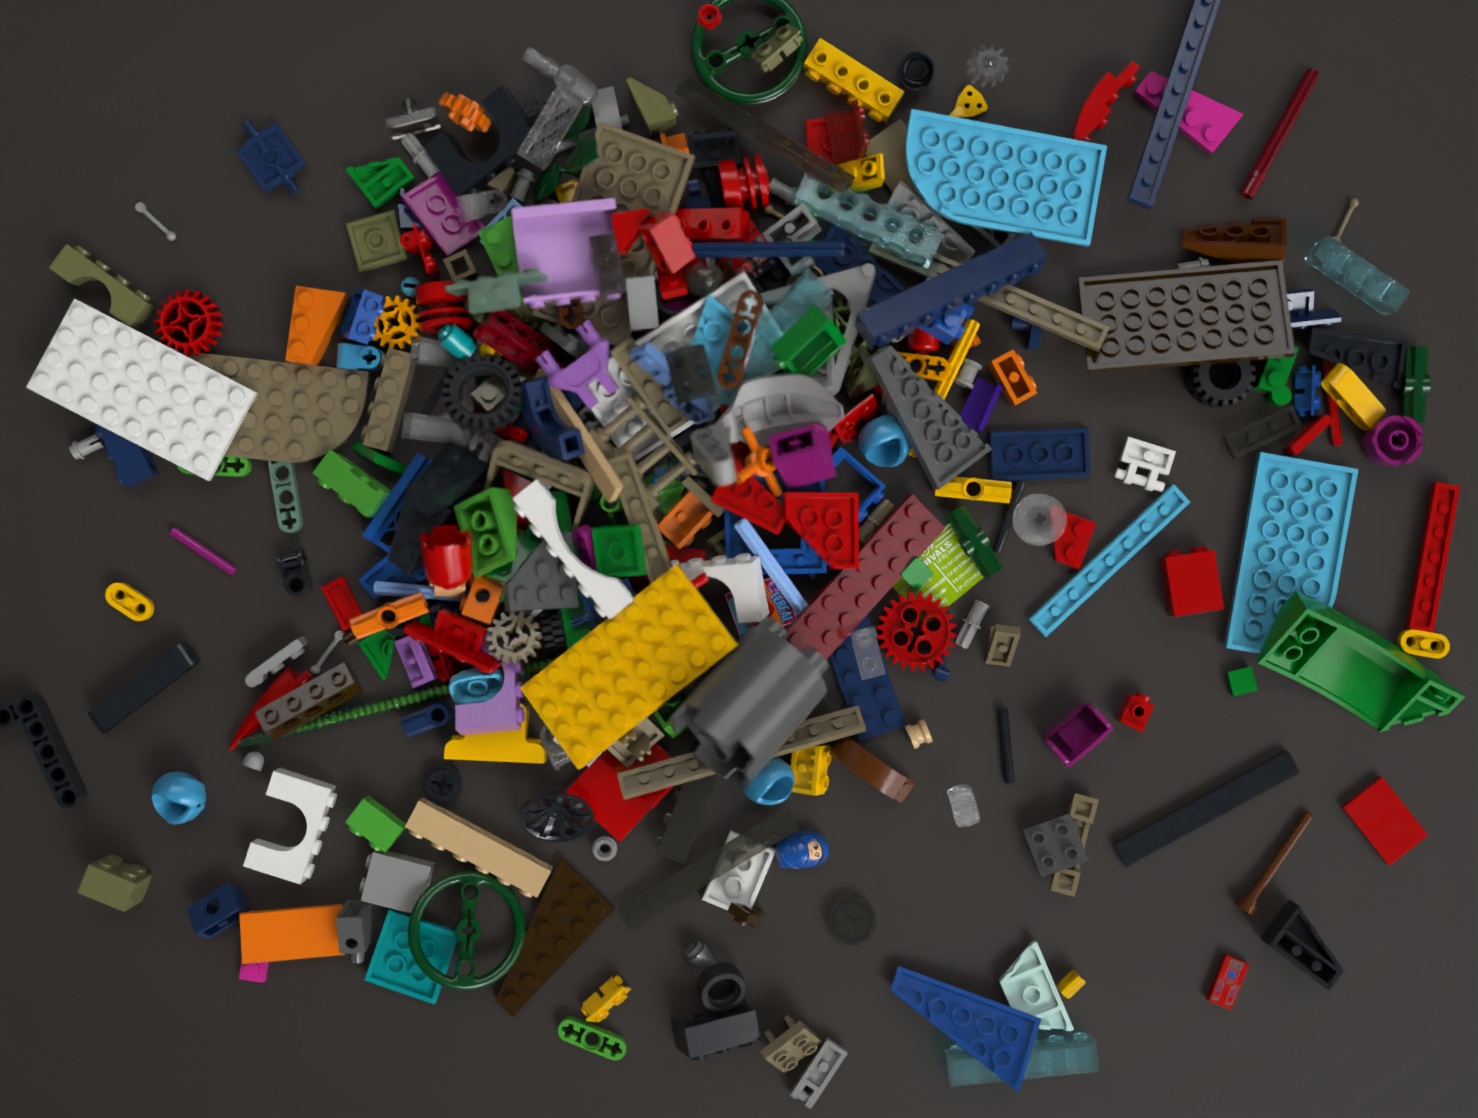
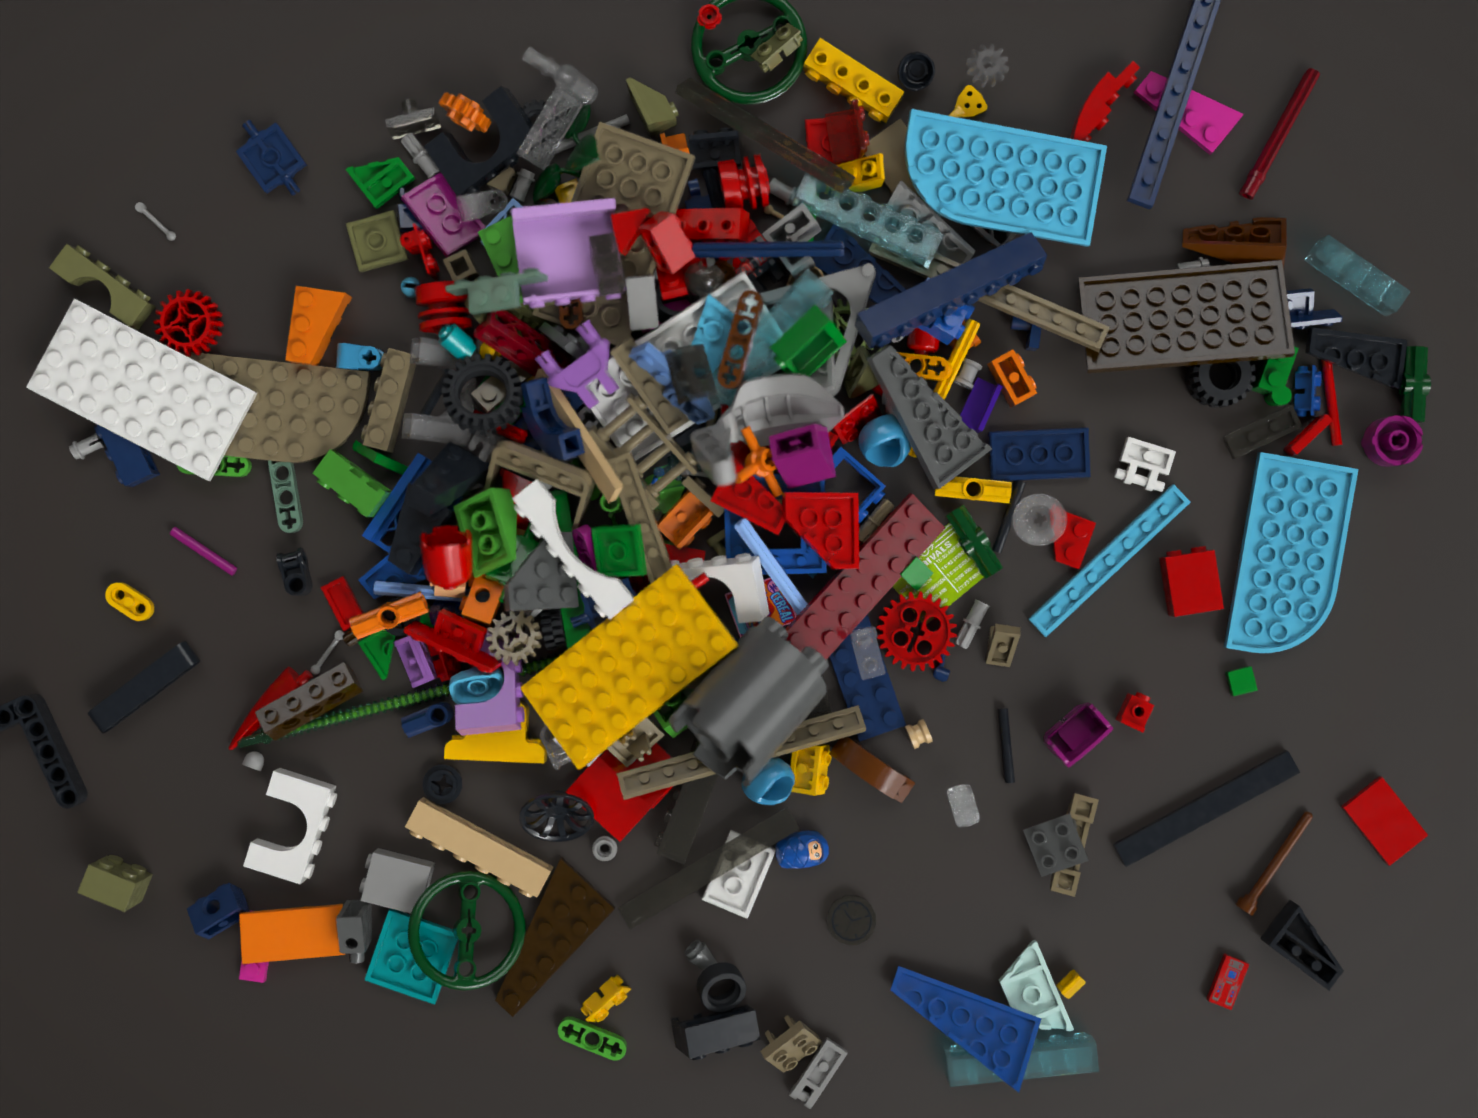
(178, 797): dark azure piece -> none
(275, 663): light grey hinge -> none
(361, 316): blue plate -> none
(375, 824): bright green brick -> none
(399, 314): light orange gear -> none
(606, 108): light grey slope -> none
(746, 915): dark brown plate -> none
(1353, 203): dark tan hinge -> none
(1353, 397): yellow beam -> none
(1353, 666): green slope -> none
(1422, 643): yellow plate -> none
(1433, 557): red plate -> none

